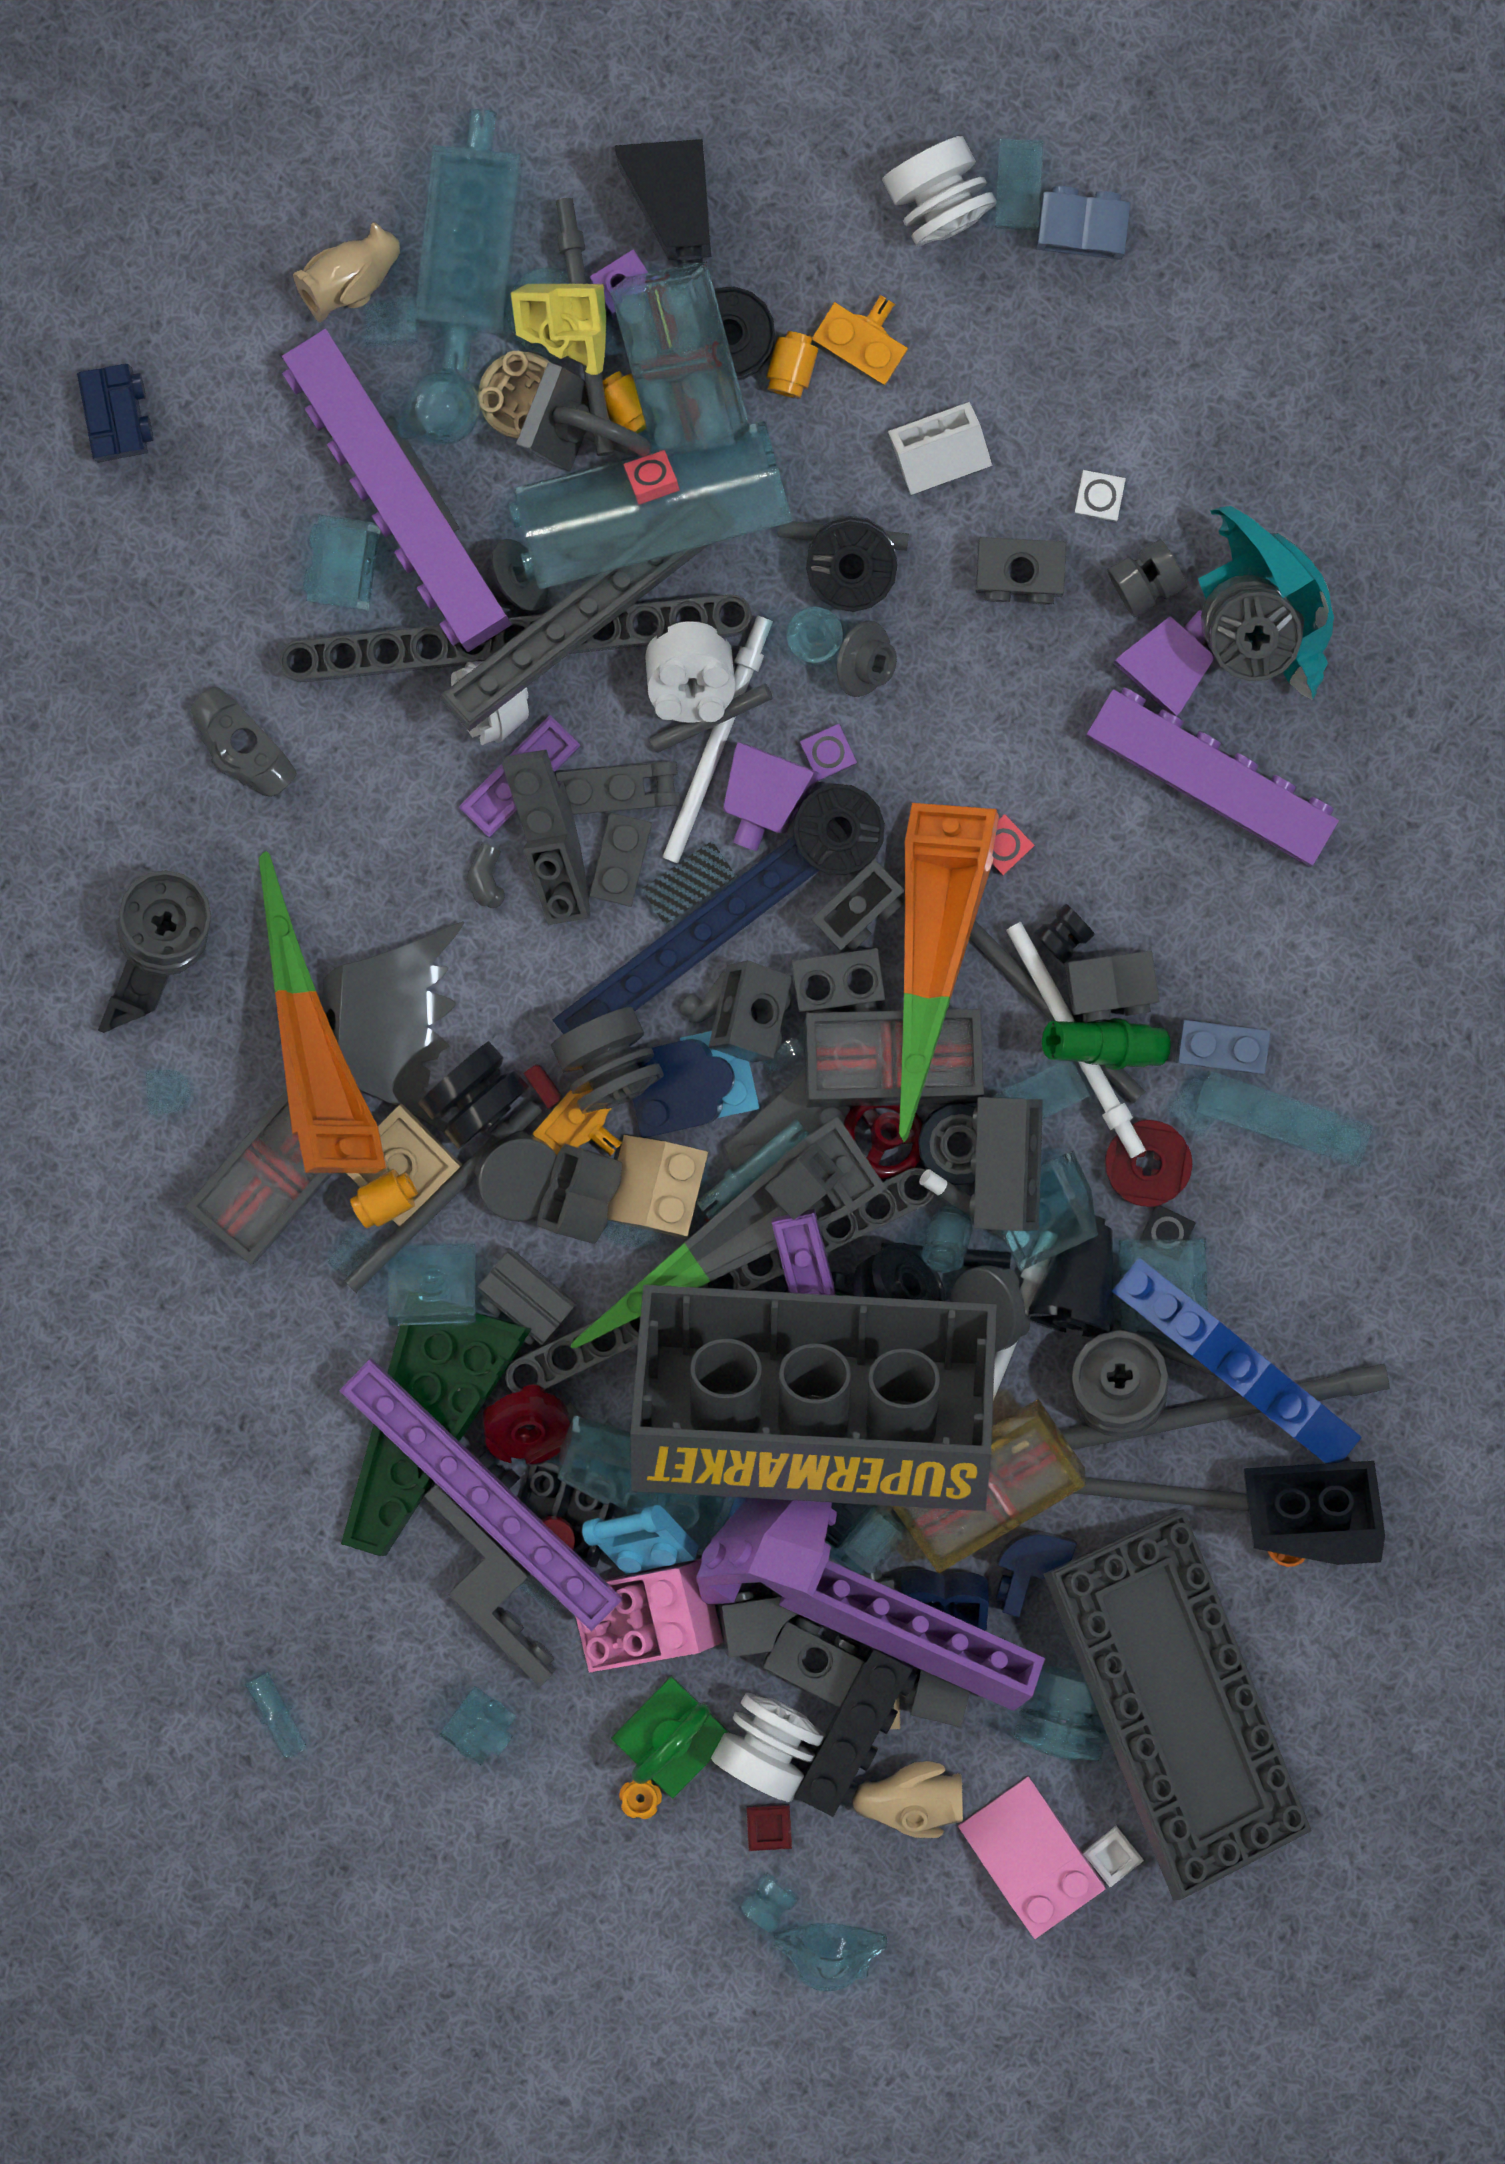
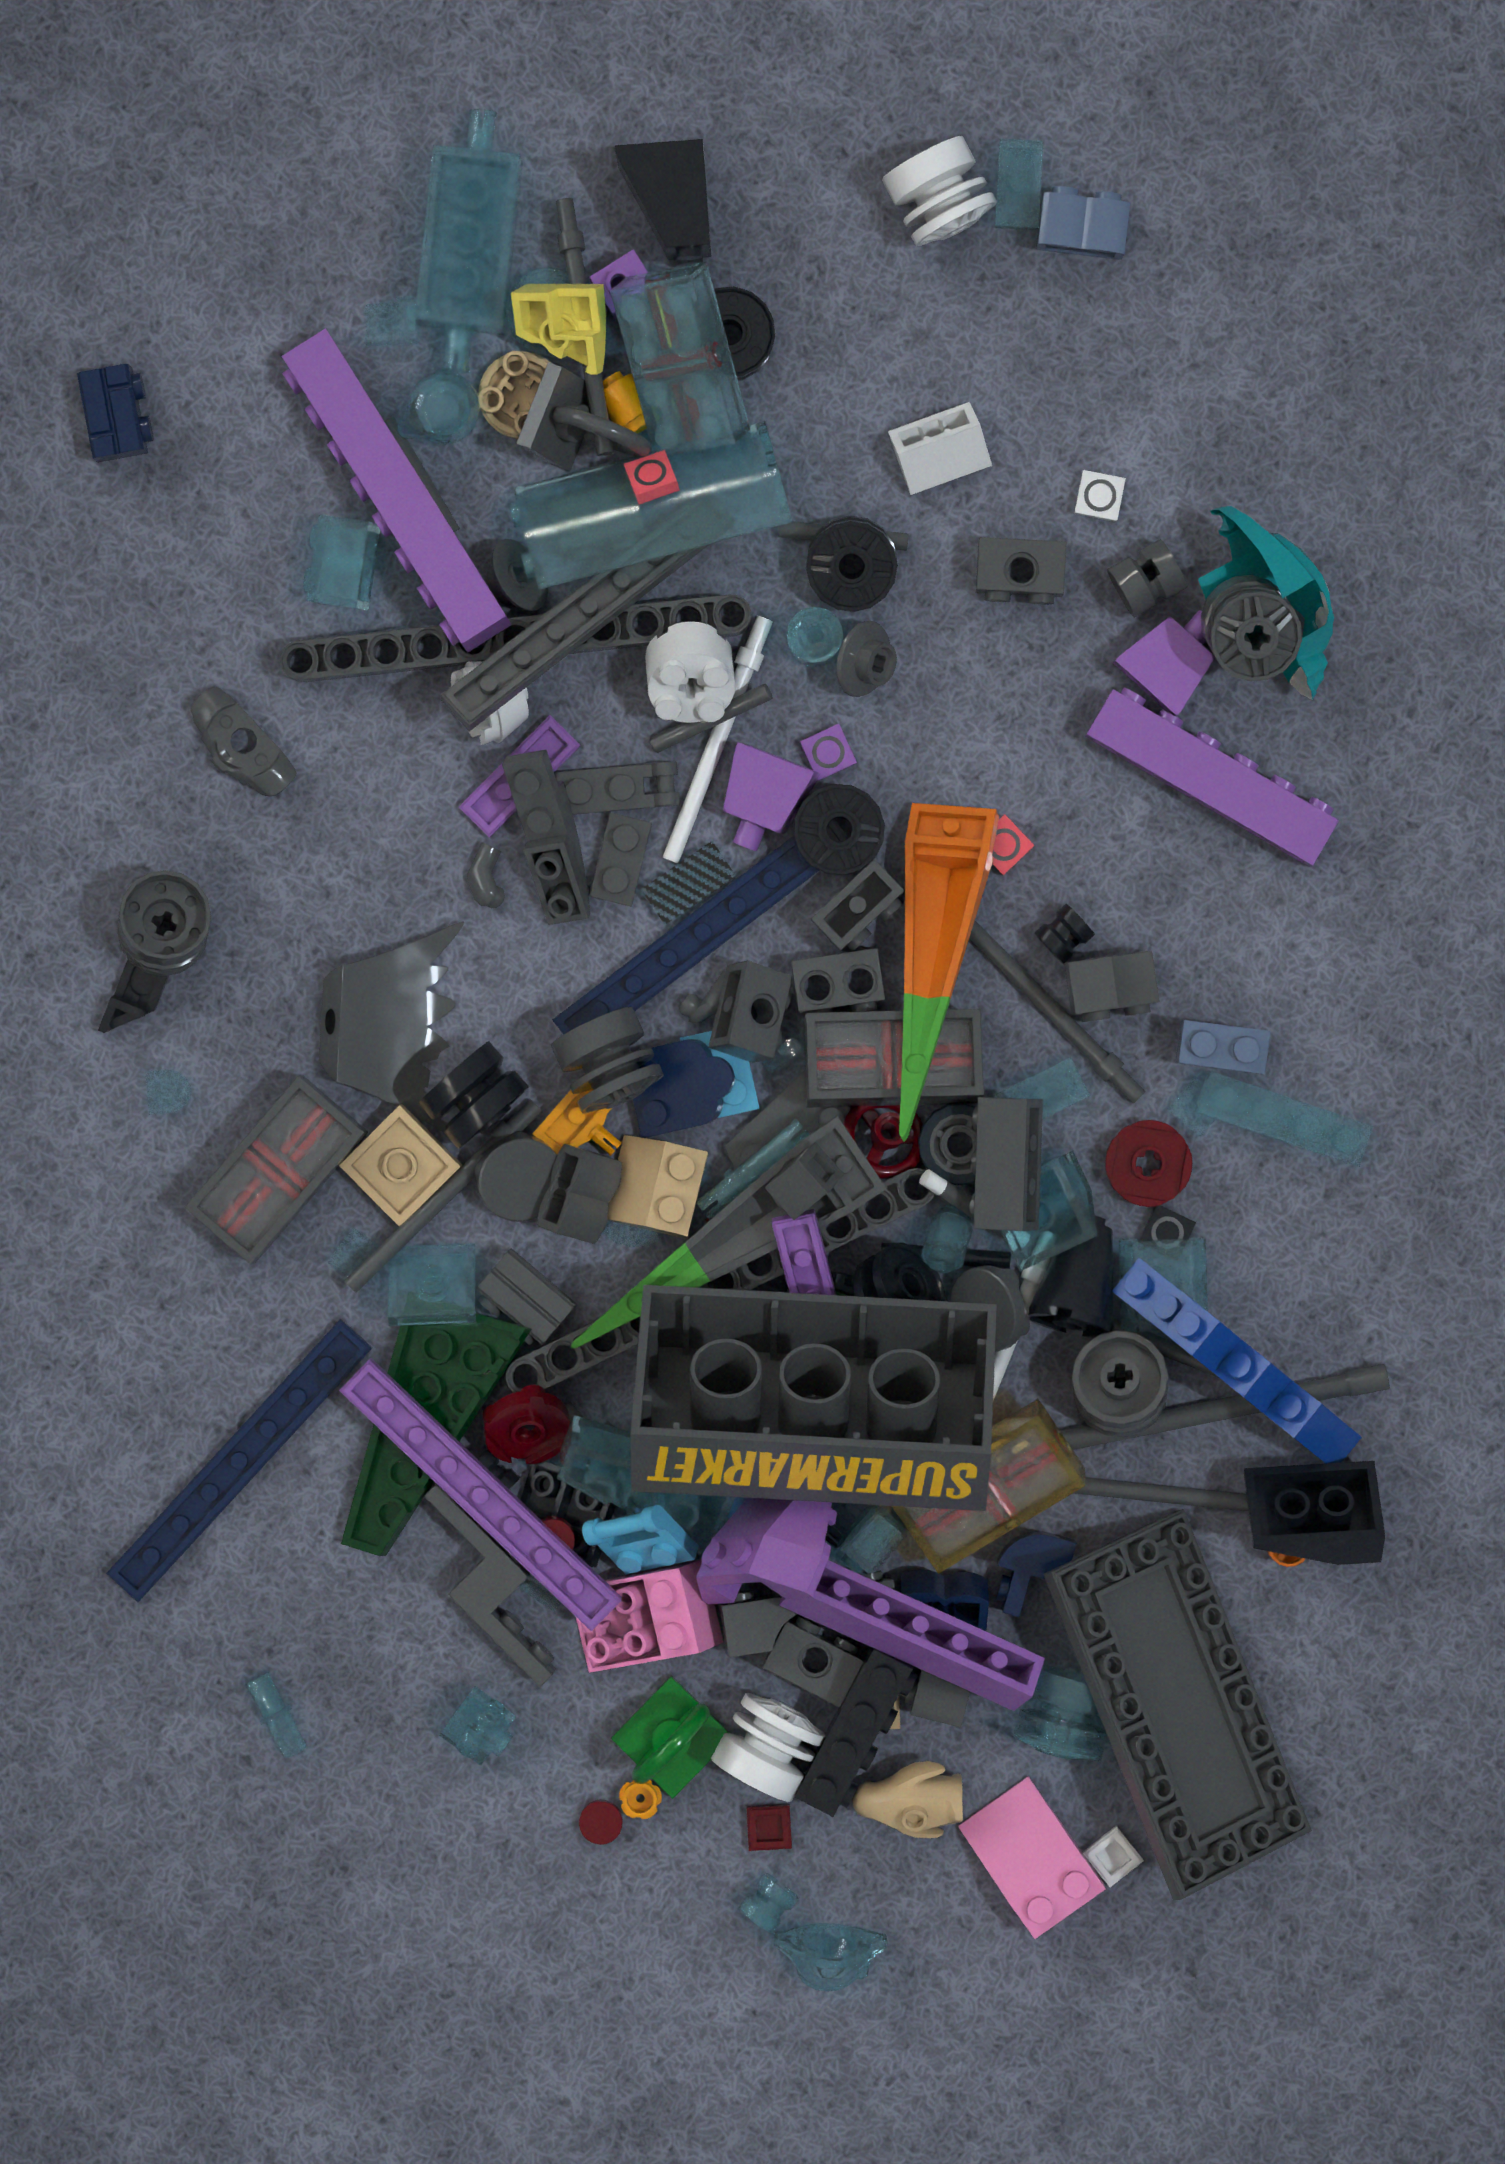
(239, 1460): none -> dark blue tile
(322, 1094): orange plate -> none
(347, 272): tan animal -> none
(384, 1198): light orange brick -> none
(543, 1085): dark red tile -> none
(601, 1822): none -> dark red tile
(791, 364): light orange brick -> none
(862, 340): light orange plate -> none
(1106, 1043): green piece -> none
(1117, 1114): white bar -> none

